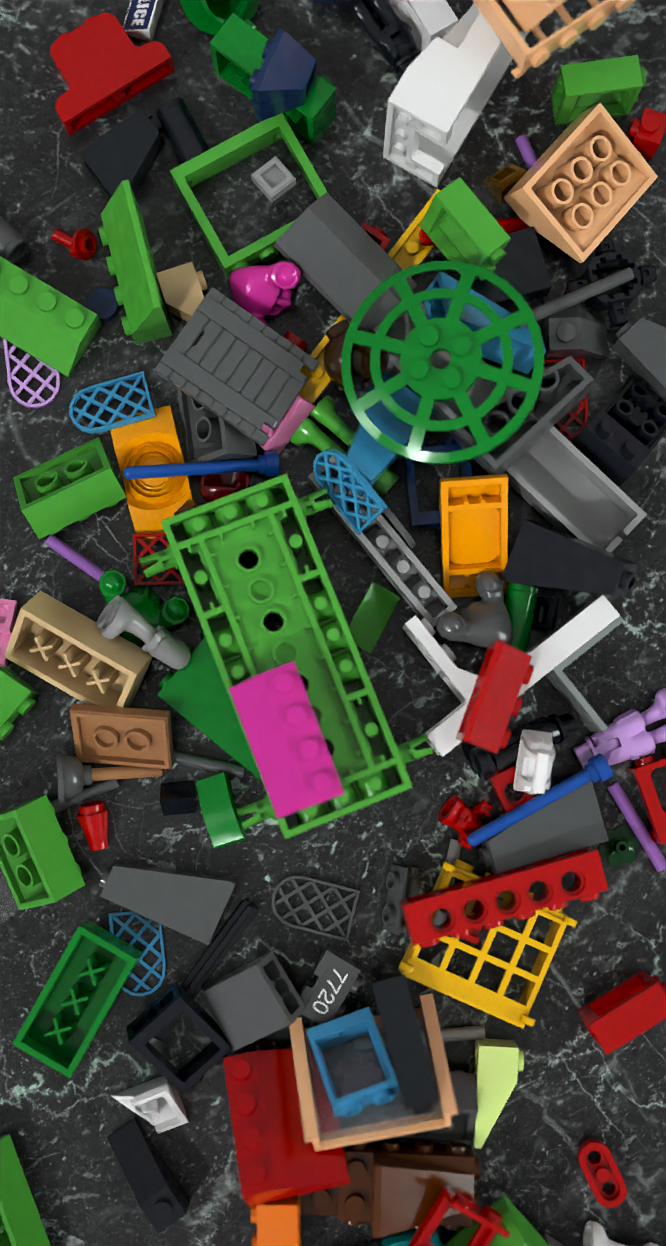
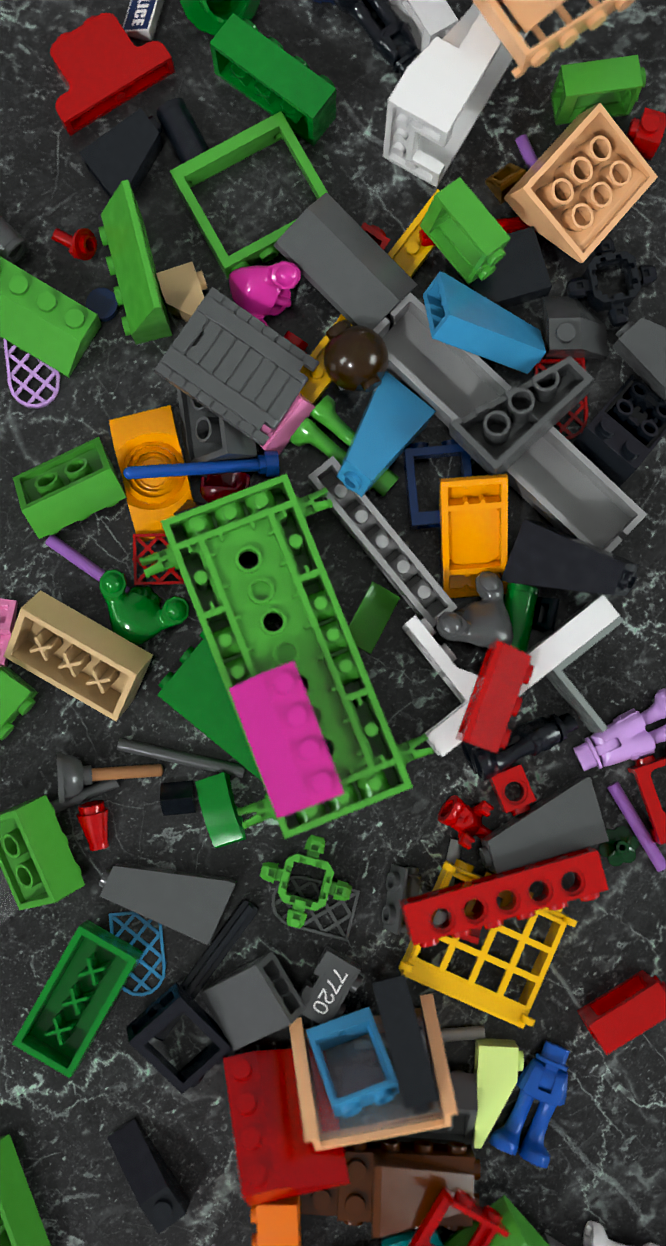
(111, 394): dark azure window -> none
(122, 736): medium nougat tile -> none
(156, 1103): white slope -> none
(159, 642): light grey piece -> none
(273, 179): light grey tile -> none
(283, 77): dark blue slope -> none
(339, 890): none -> bright green piece
(355, 474): dark azure window -> none
(398, 527): dark grey window -> none
(449, 382): green dish -> none
(534, 762): white piece -> none
(540, 1080): none -> blue piece
(582, 294): dark grey bar -> none
(594, 771): blue piece -> none
(601, 1171): red plate -> none

